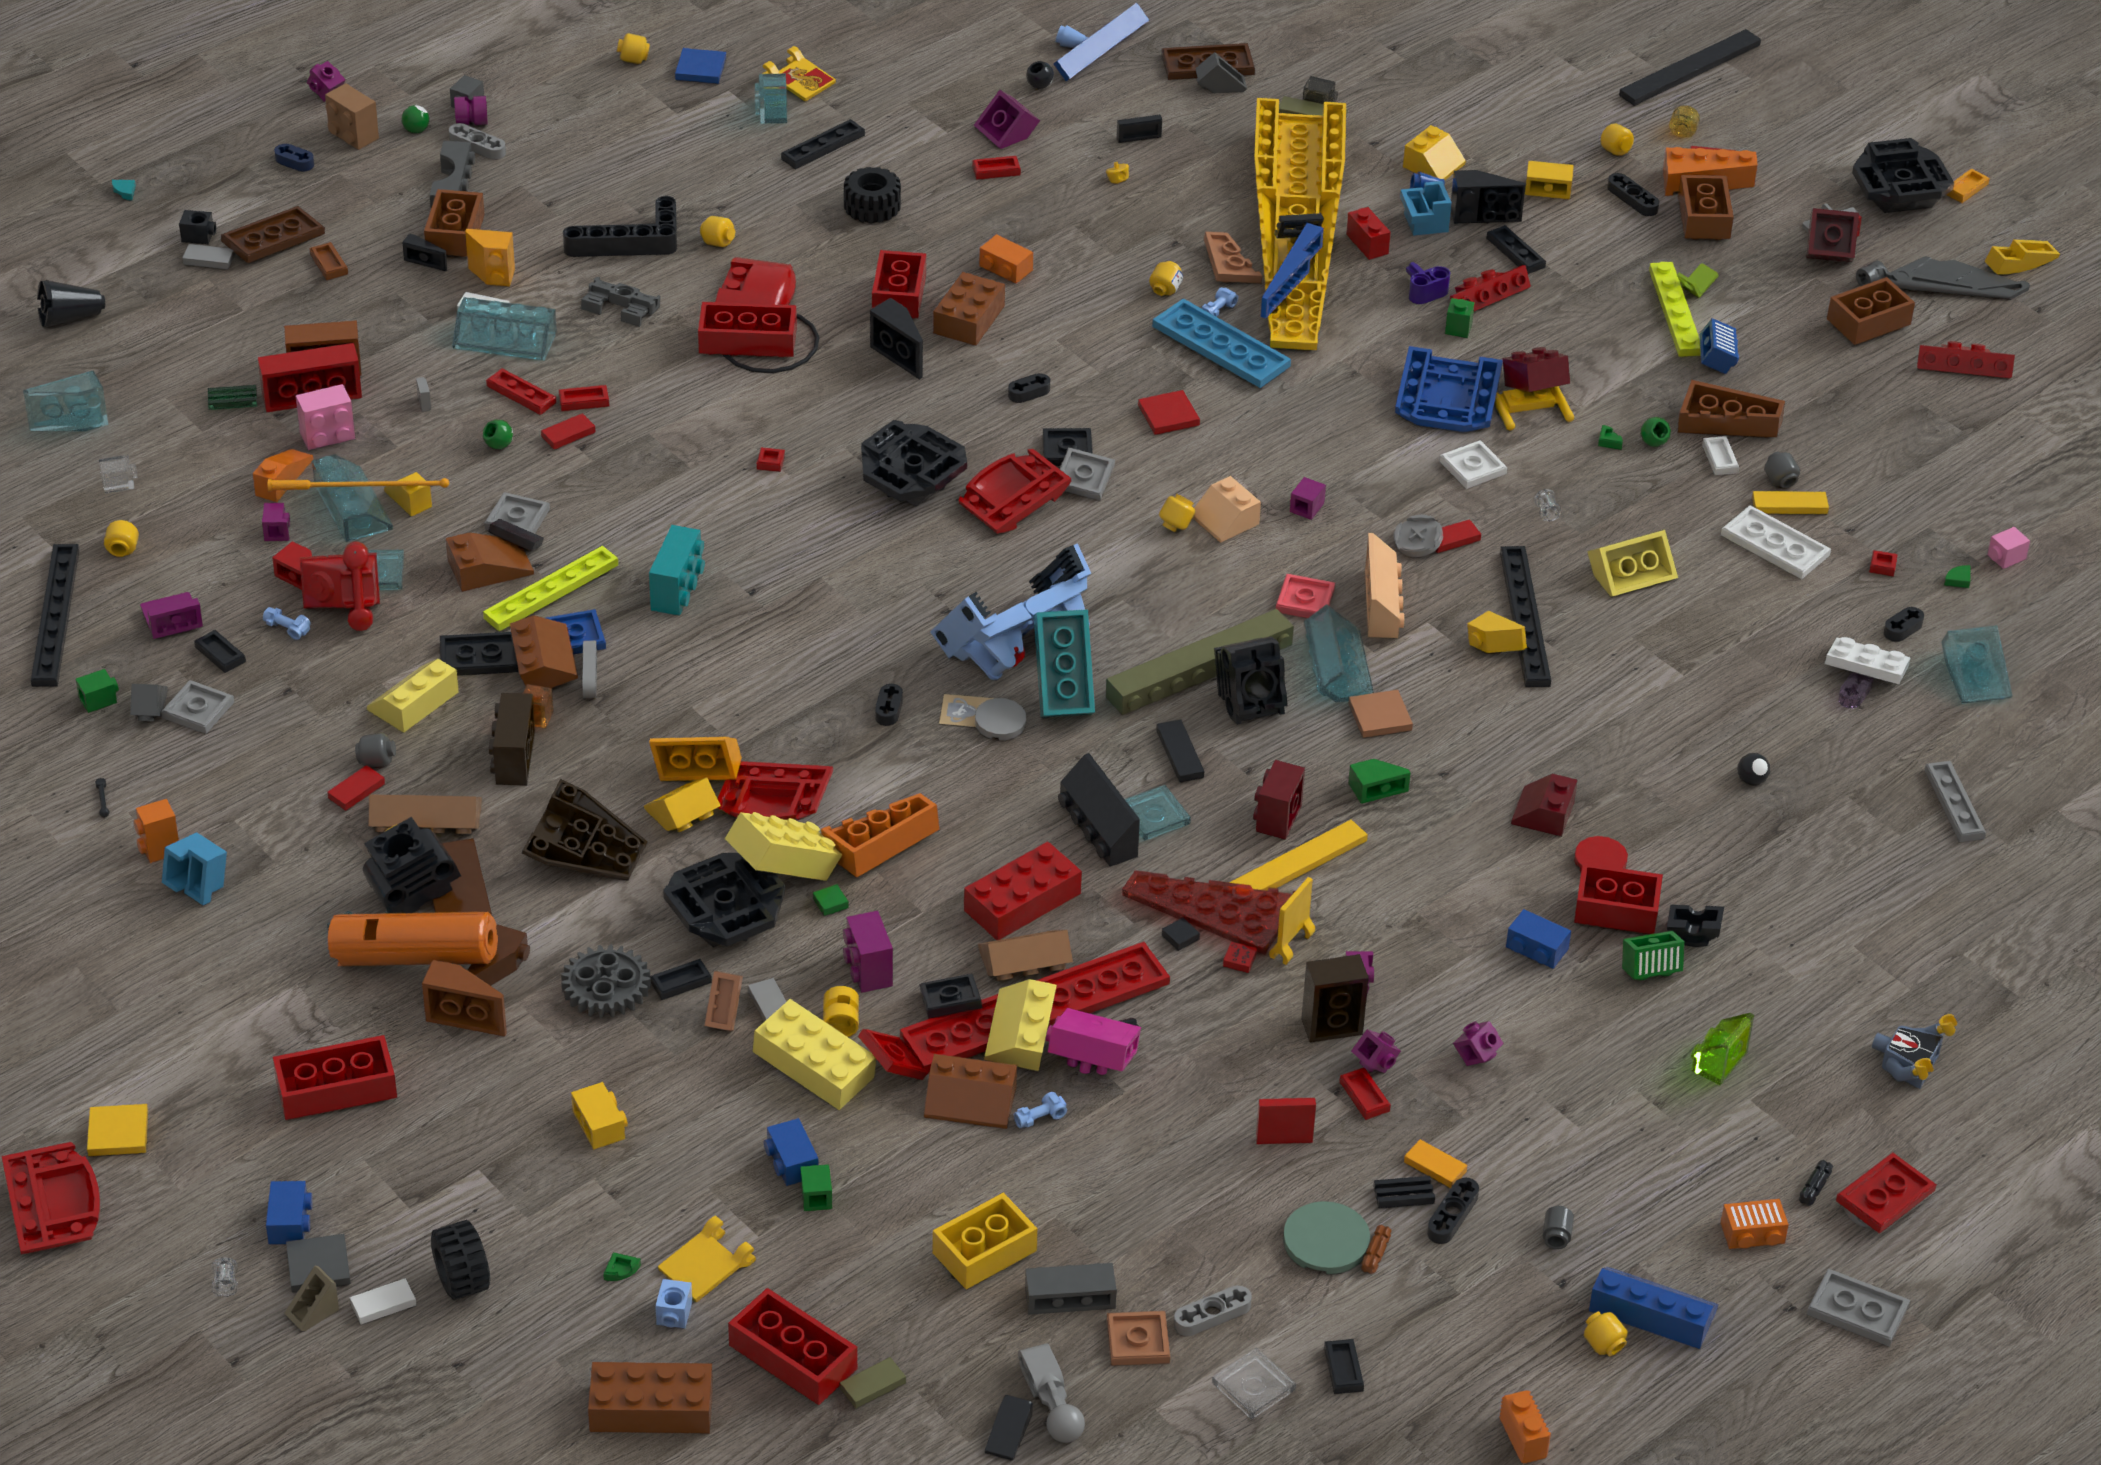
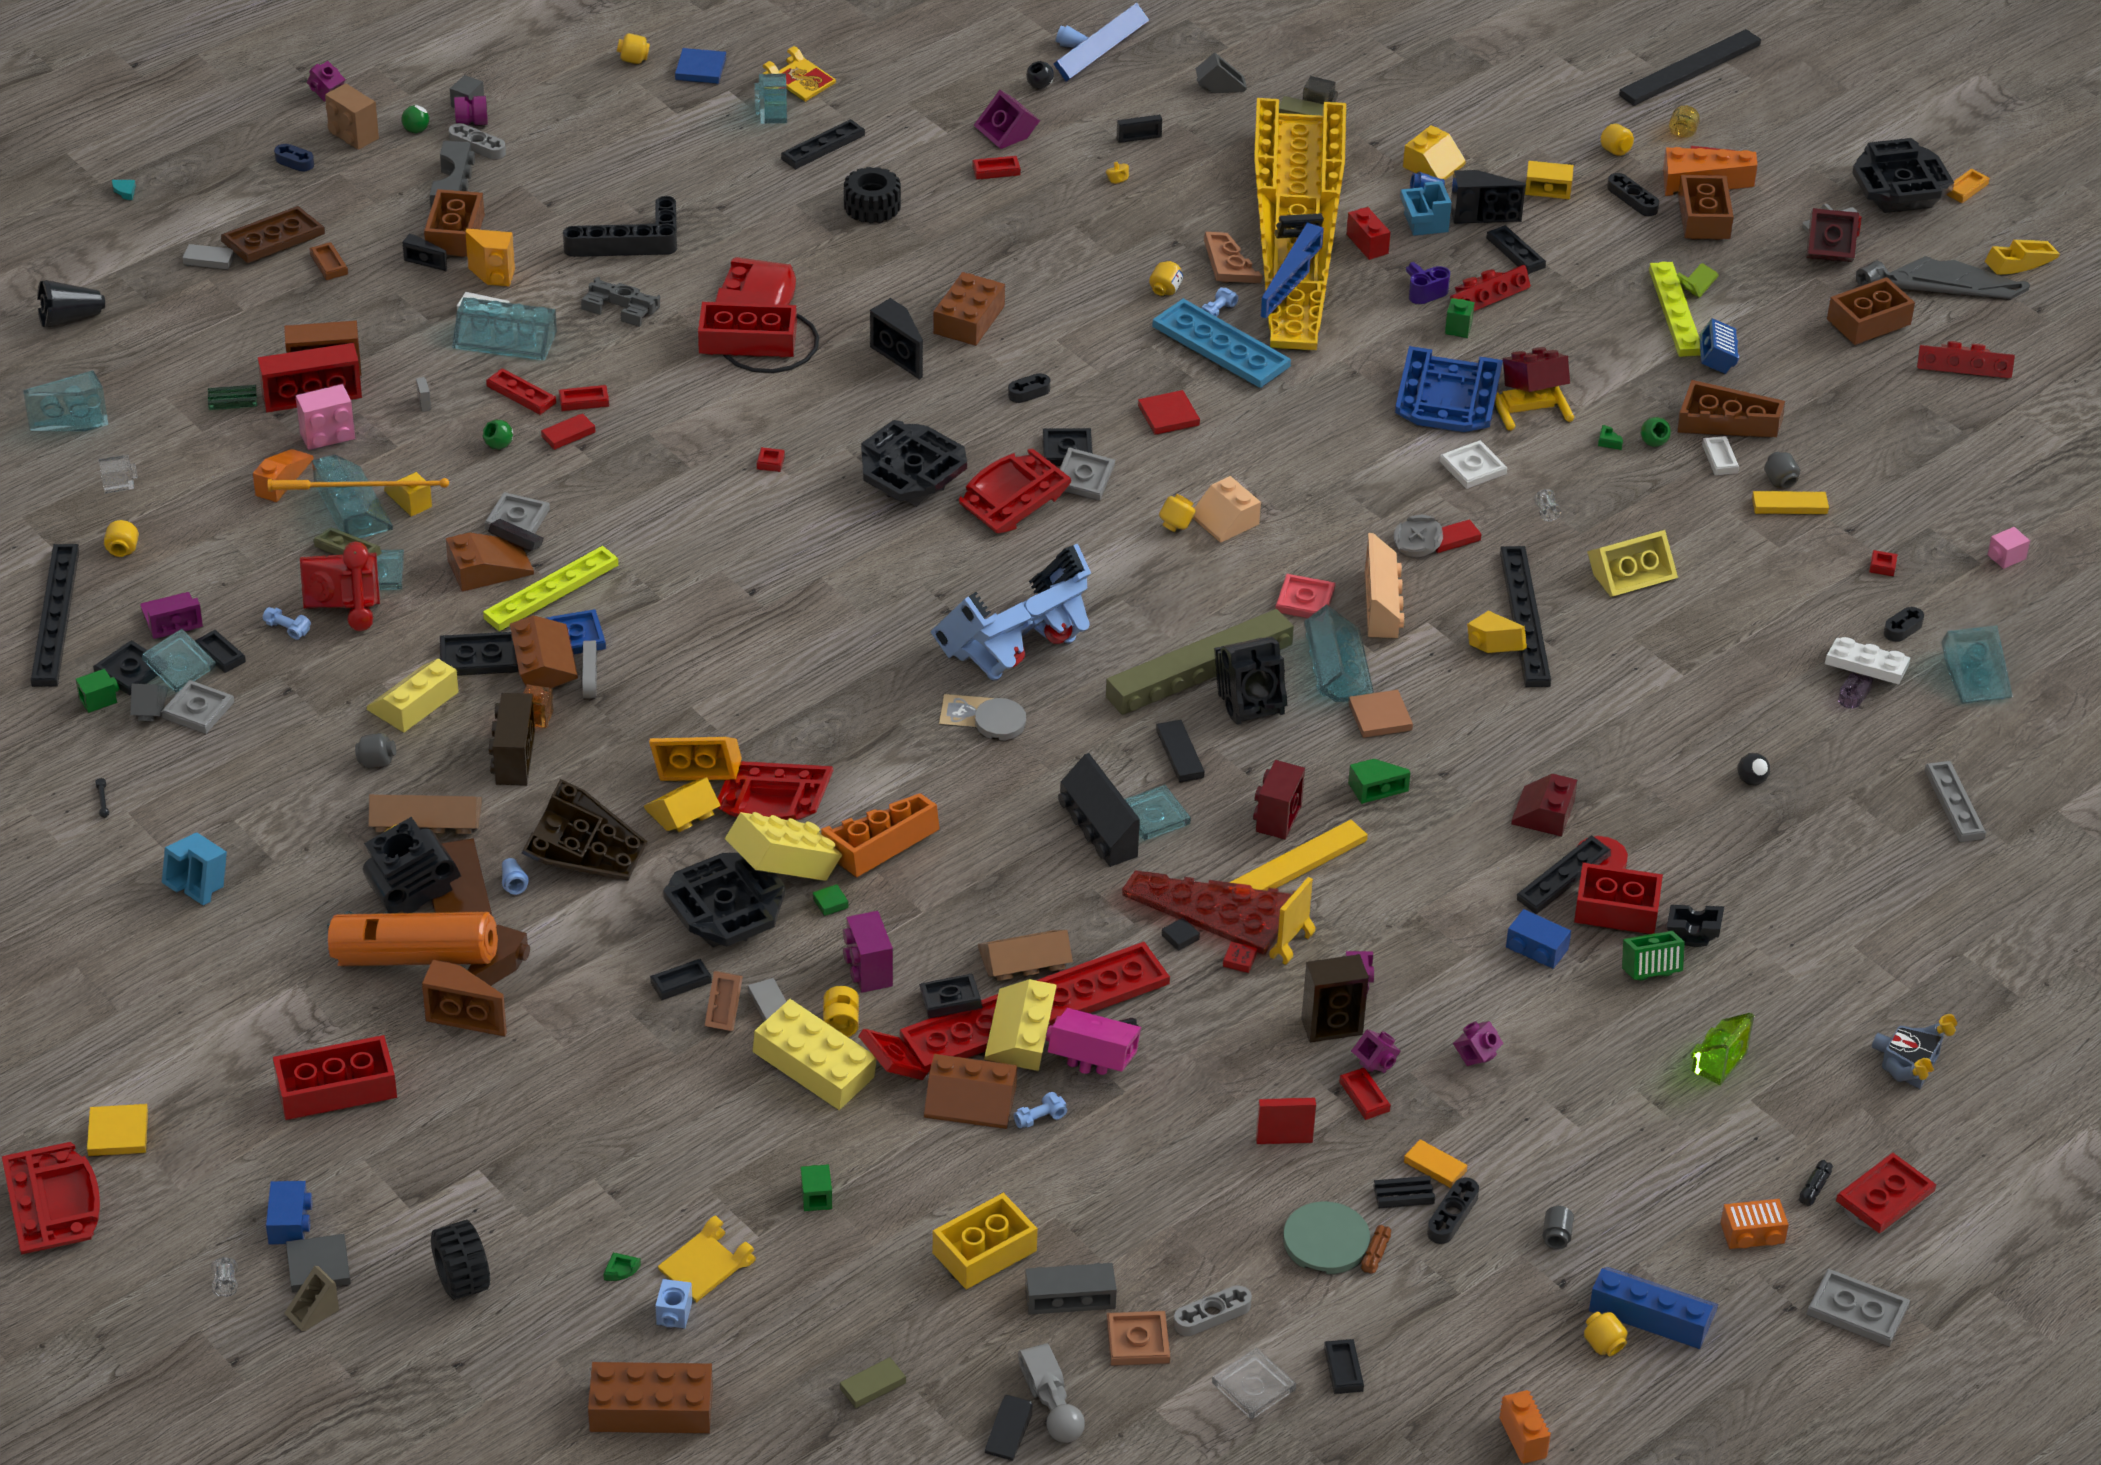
(127, 666): none -> black tile
(156, 829): orange brick -> none
(178, 660): none -> clear light blue tile
(197, 227): black brick -> none
(275, 522): magenta brick -> none
(287, 563): red slope -> none
(336, 541): none -> olive tile
(356, 787): red tile -> none
(383, 1301): white tile -> none
(513, 877): none -> light blue cone
(599, 1115): yellow brick -> none
(606, 981): dark grey gear -> none
(676, 570): teal brick -> none
(717, 231): yellow head -> none
(790, 1150): blue brick -> none
(792, 1346): red brick -> none
(893, 704): black beam -> none
(901, 278): red brick -> none
(1006, 259): orange brick -> none
(1022, 890): red brick -> none
(1064, 663): teal brick -> none
(1182, 61): reddish brown tile -> none
(1307, 498): magenta brick -> none
(1562, 875): none -> black tile
(1775, 542): white tile -> none
(1959, 576): green tile -> none

